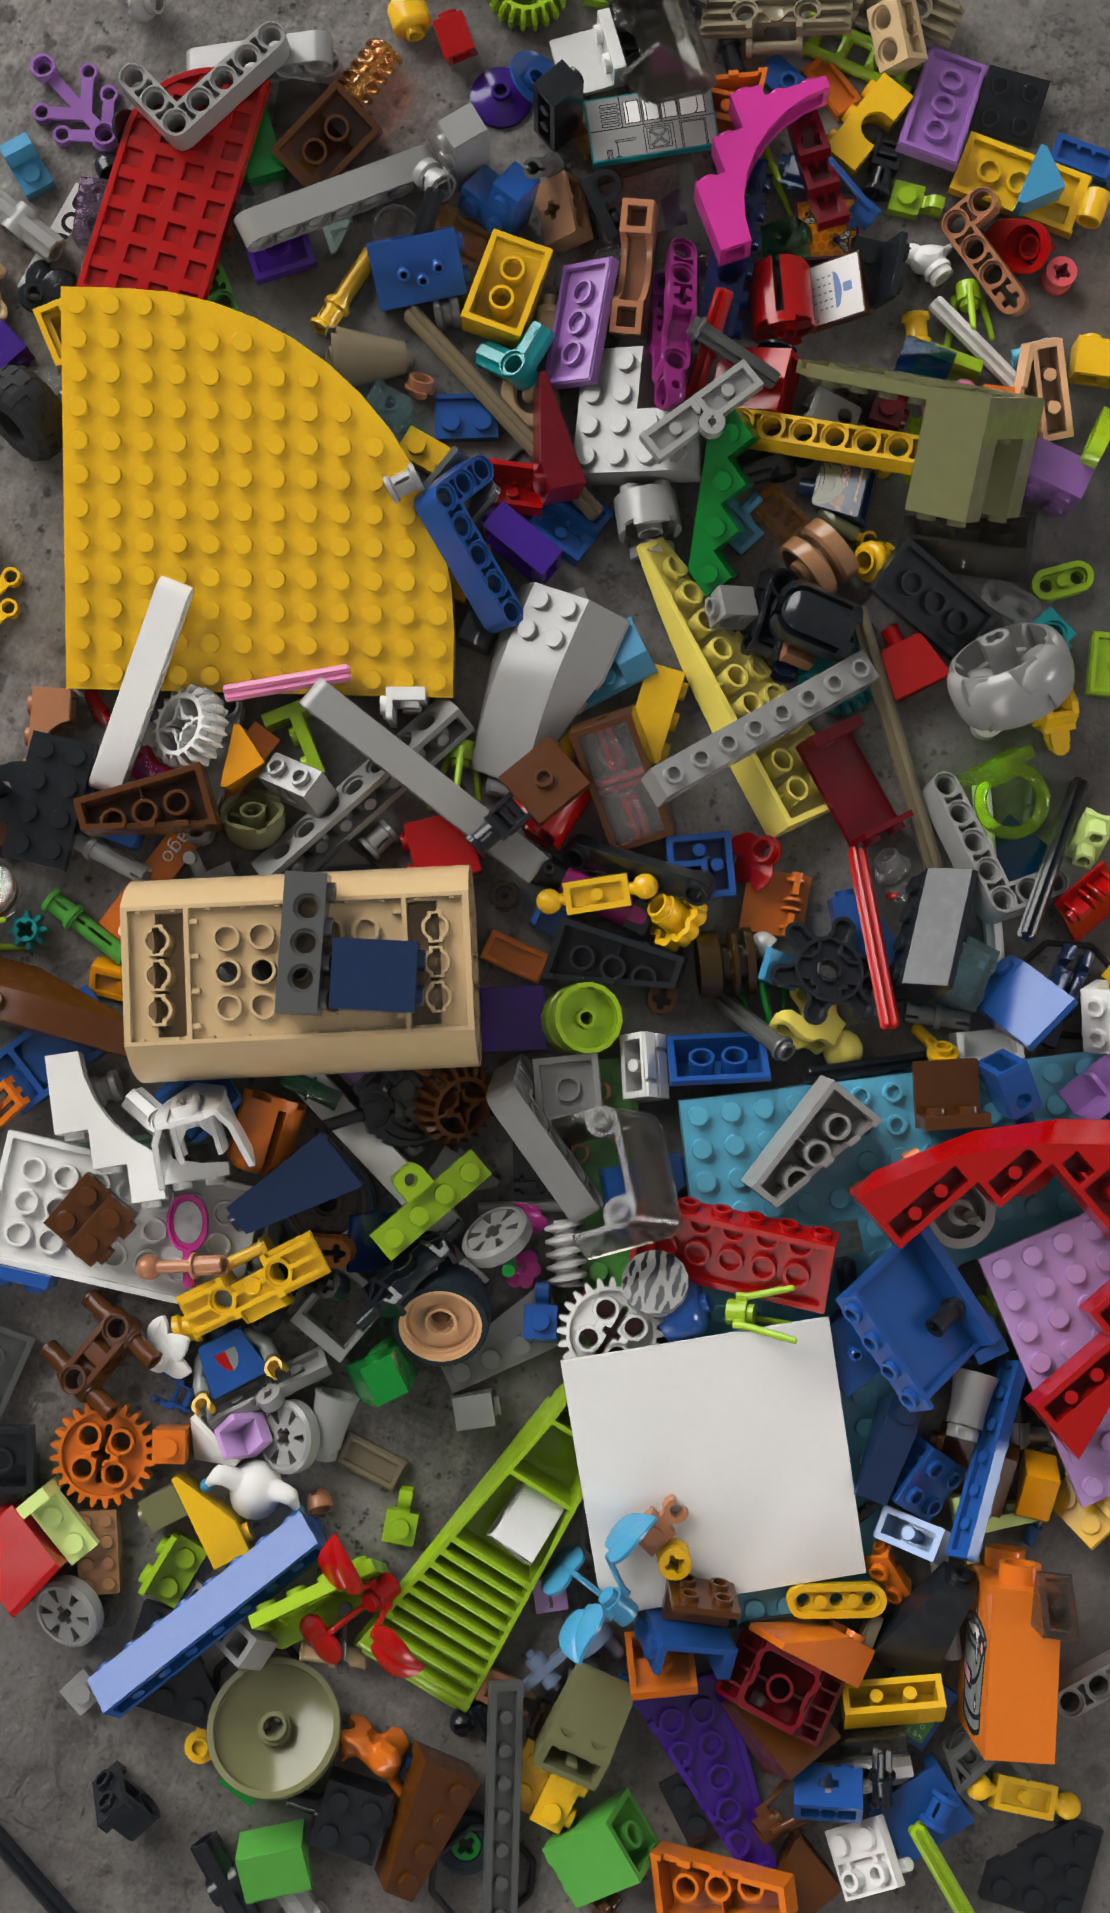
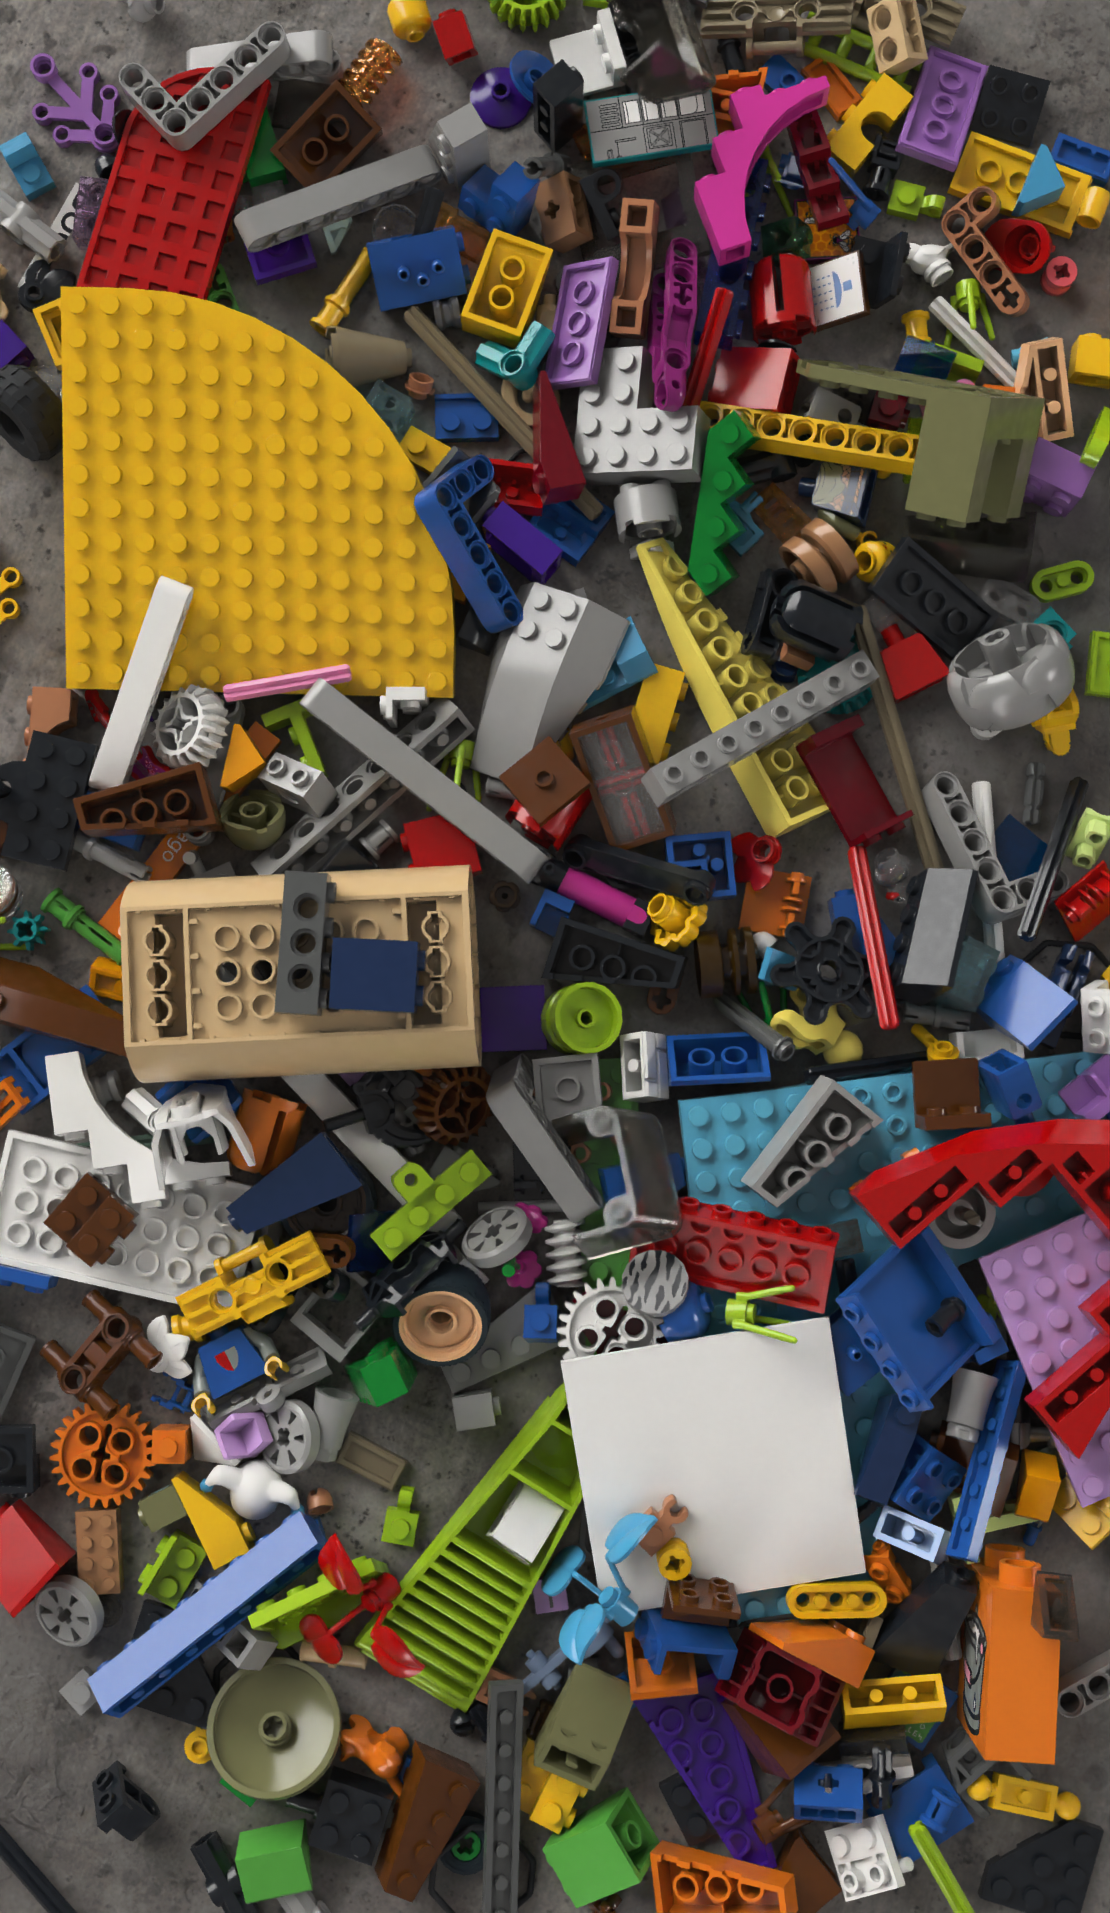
(59, 1521): yellowish green bracket -> none
(150, 1266): nougat pin -> none
(187, 1227): piece -> none
(312, 1090): clear green axle -> none
(343, 1666): dark grey hinge -> none
(403, 483): light grey bush -> none
(432, 174): light grey wheel -> none
(500, 823): black connector -> none
(514, 956): orange tile -> none
(597, 893): yellow plate -> none
(702, 412): light grey hinge -> none
(730, 350): dark grey axle -> none
(731, 607): light grey brick -> none
(998, 771): clear neon green tile -> none

